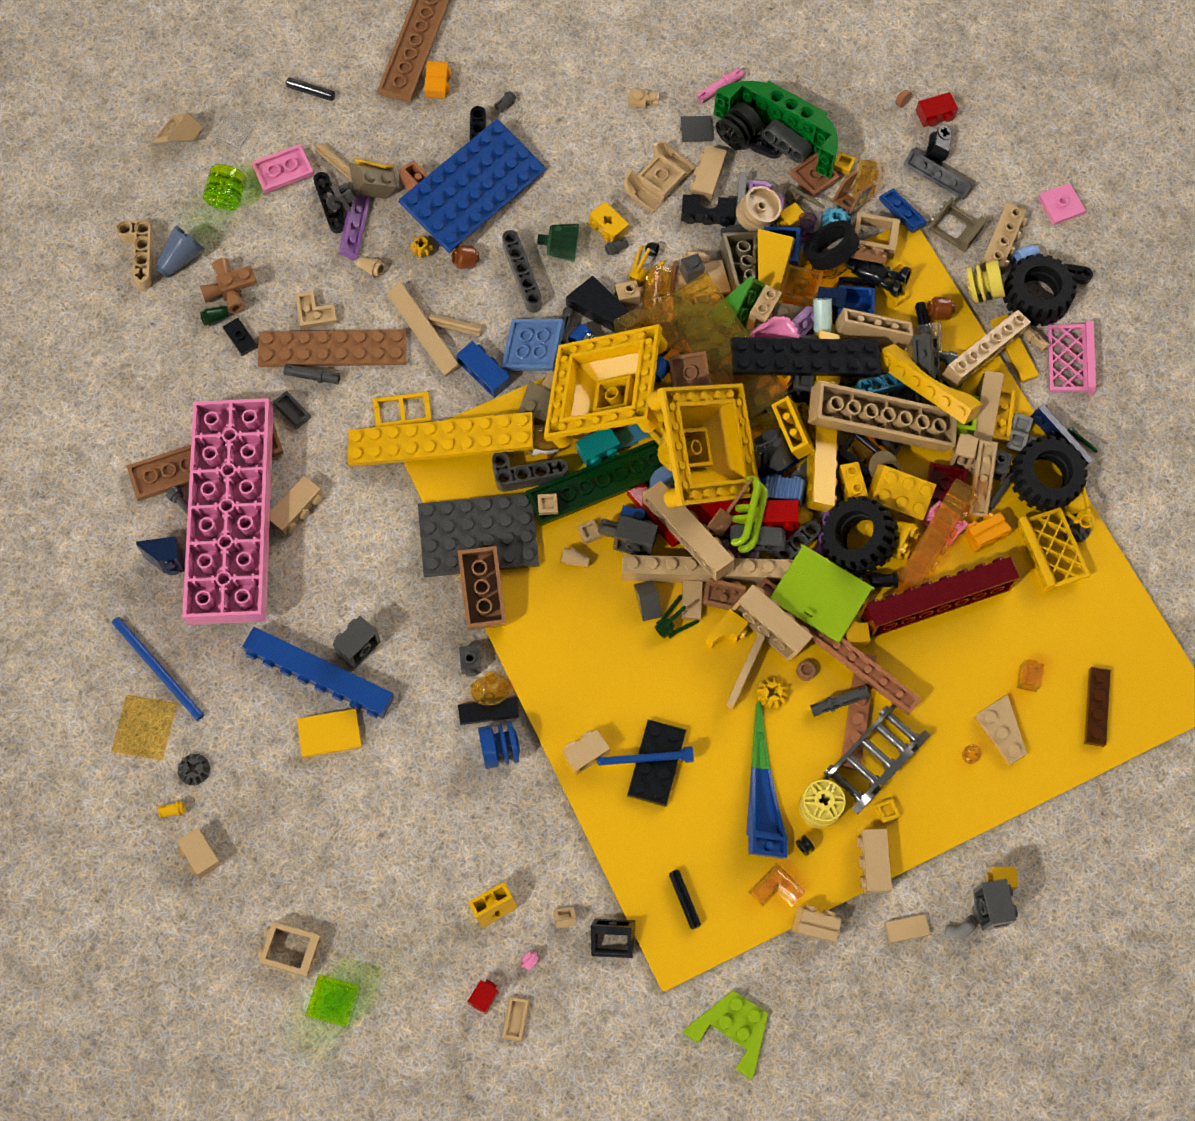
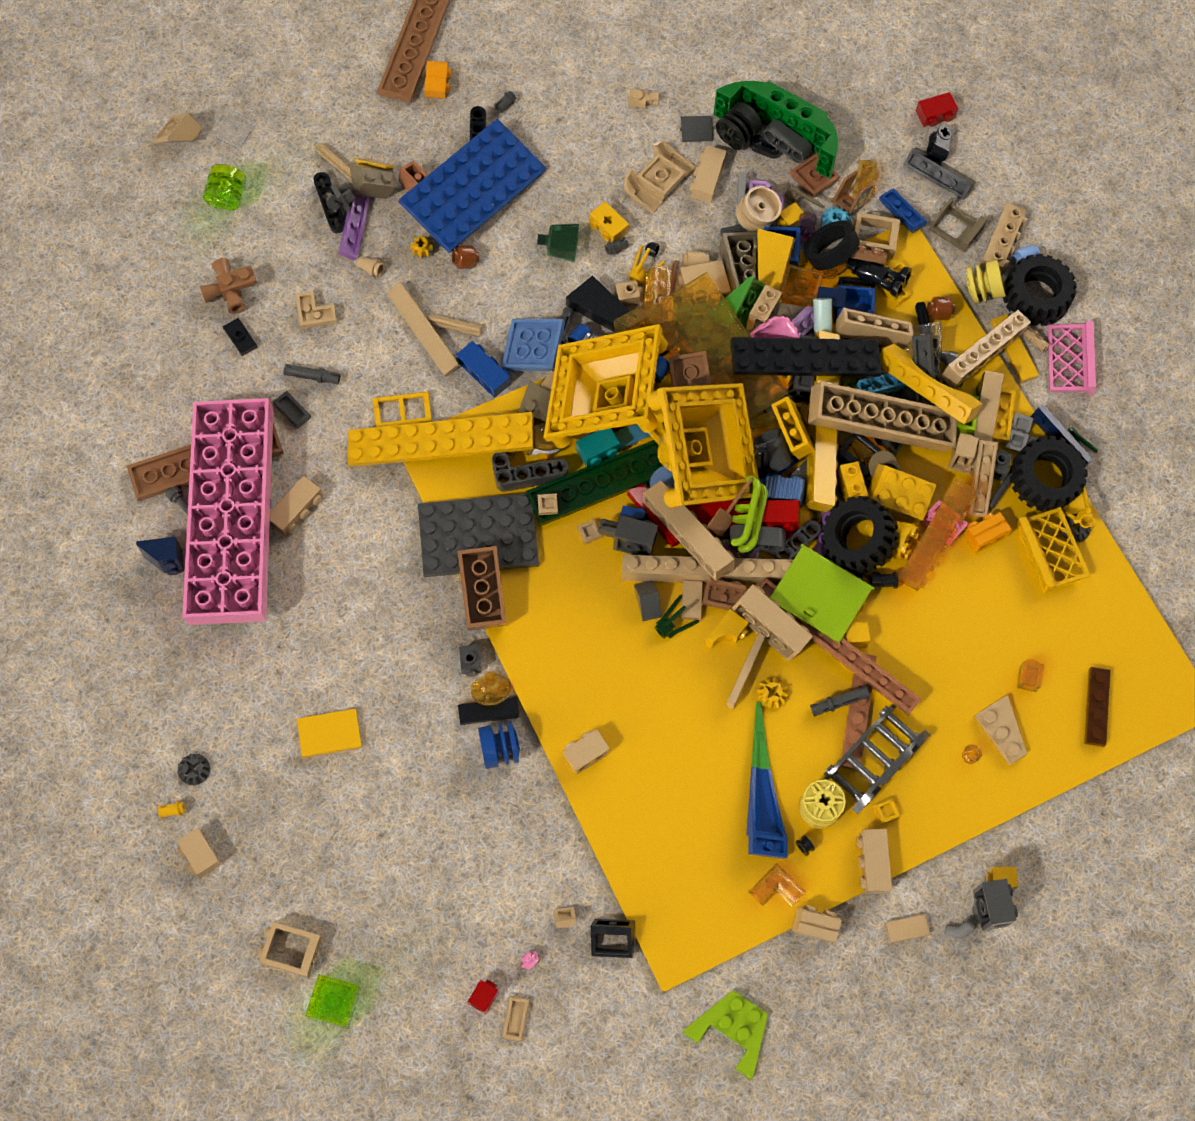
(140, 254): tan beam -> none
(144, 727): clear yellow piece -> none
(158, 669): blue piece -> none
(177, 252): sand blue cone -> none
(213, 315): dark green cone -> none
(282, 168): bright pink plate -> none
(310, 89): black axle -> none
(317, 672): blue brick -> none
(332, 348): medium nougat plate -> none
(356, 642): dark grey brick -> none
(493, 904): yellow brick -> none
(521, 263): dark grey beam -> none
(573, 557): tan cone -> none
(654, 779): black plate -> none
(684, 754): blue piece -> none
(685, 900): black axle -> none
(691, 267): dark grey brick -> none
(694, 212): black arch -> none
(725, 80): bright pink pin -> none
(806, 670): medium nougat tile -> none
(844, 163): yellow plate -> none
(903, 98): nougat tile -> none
(940, 596): dark red brick -> none
(943, 477): dark red plate -> none
(1061, 203): bright pink plate -> none
(1078, 270): black beam -> none

